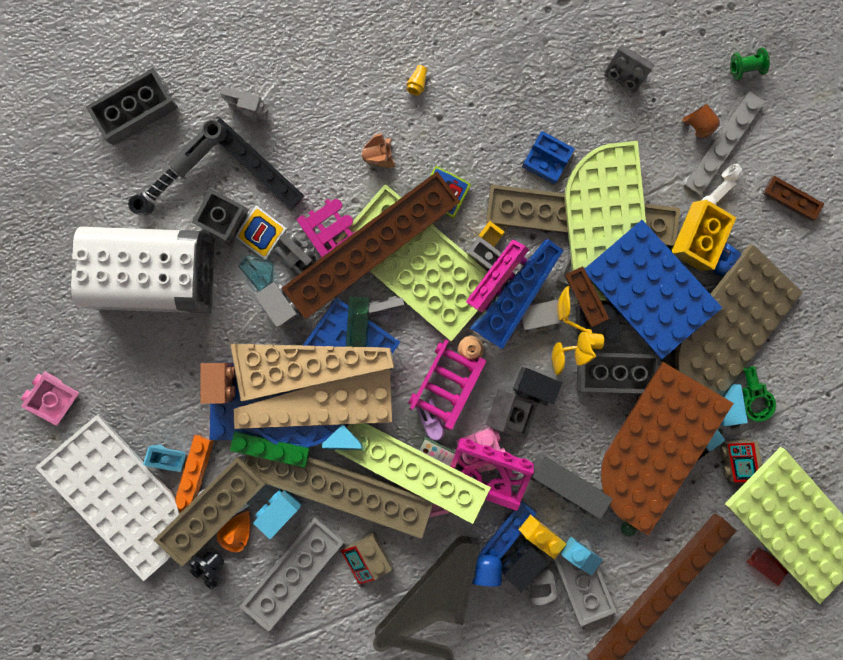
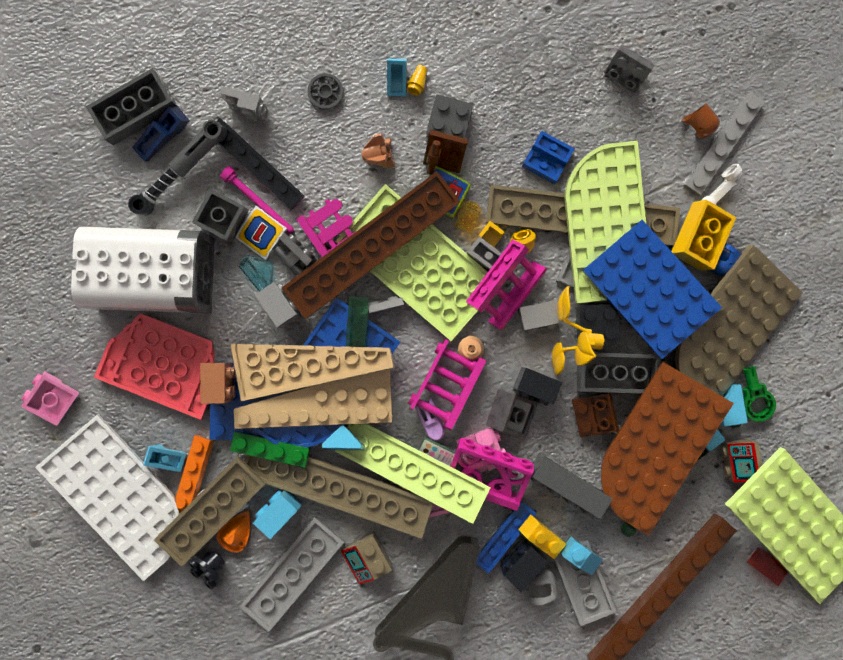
(158, 363): none -> coral plate
(160, 132): none -> dark blue slope
(228, 175): none -> dark pink piece
(325, 91): none -> dark grey wheel
(396, 77): none -> medium azure slope
(444, 152): none -> reddish brown plate
(450, 116): none -> dark grey brick
(468, 216): none -> clear yellow bracket
(488, 571): blue helmet -> none
(510, 305): blue wing -> none
(525, 237): none -> yellow cone
(586, 297): reddish brown plate -> none
(595, 414): none -> reddish brown plate
(750, 63): green hose -> none
(793, 198): reddish brown plate -> none

